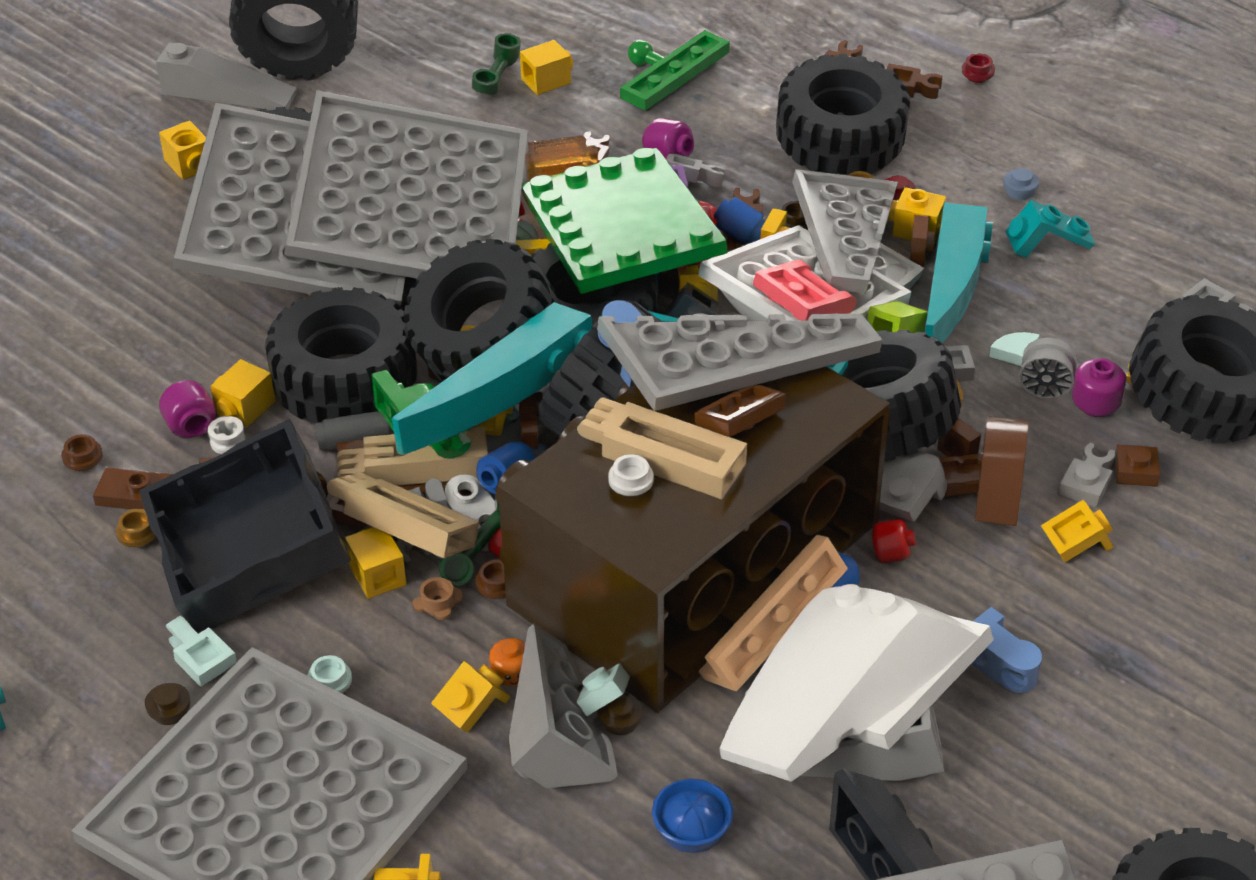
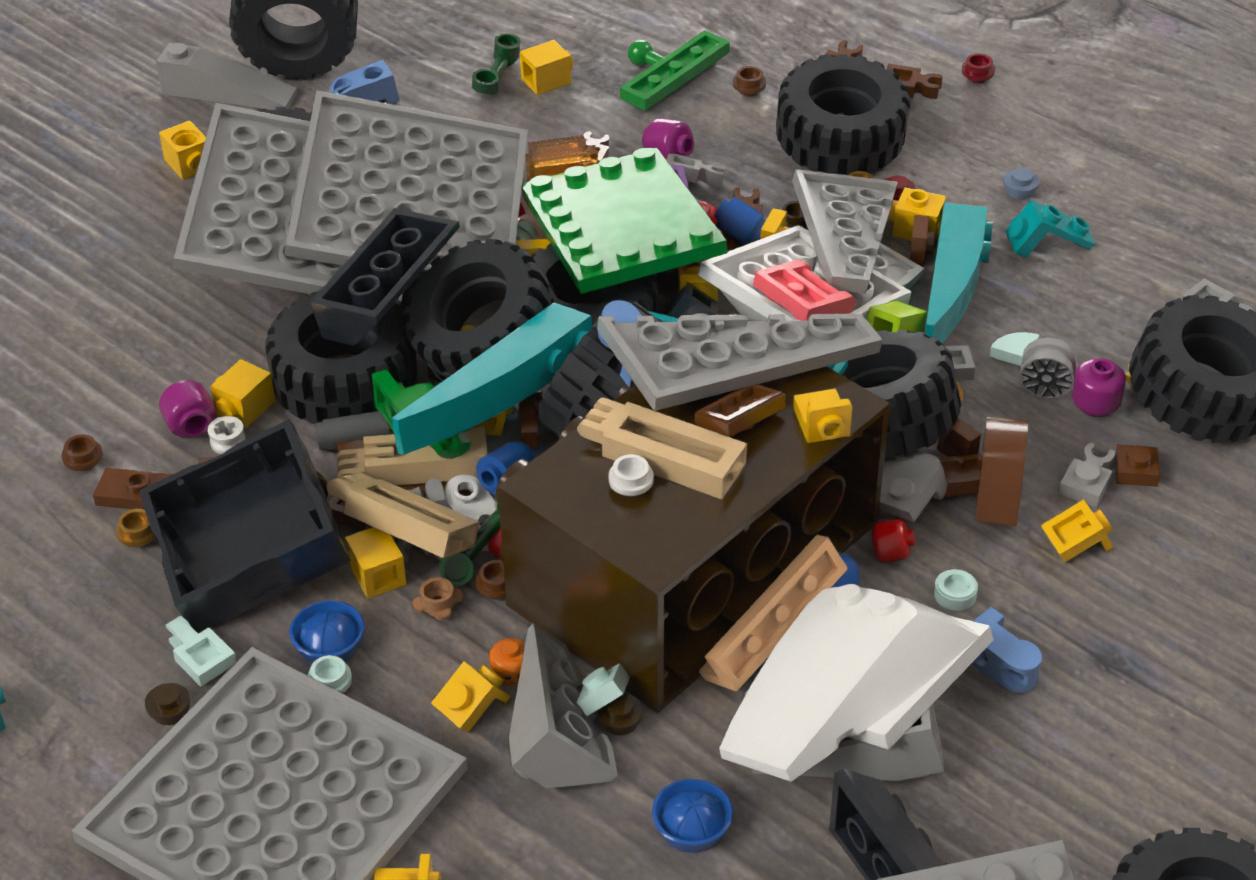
(327, 630): none -> blue hat
(369, 83): none -> medium blue leg
(379, 274): none -> black slope
(749, 80): none -> reddish brown plate
(823, 415): none -> yellow bracket
(955, 590): none -> light aqua tile

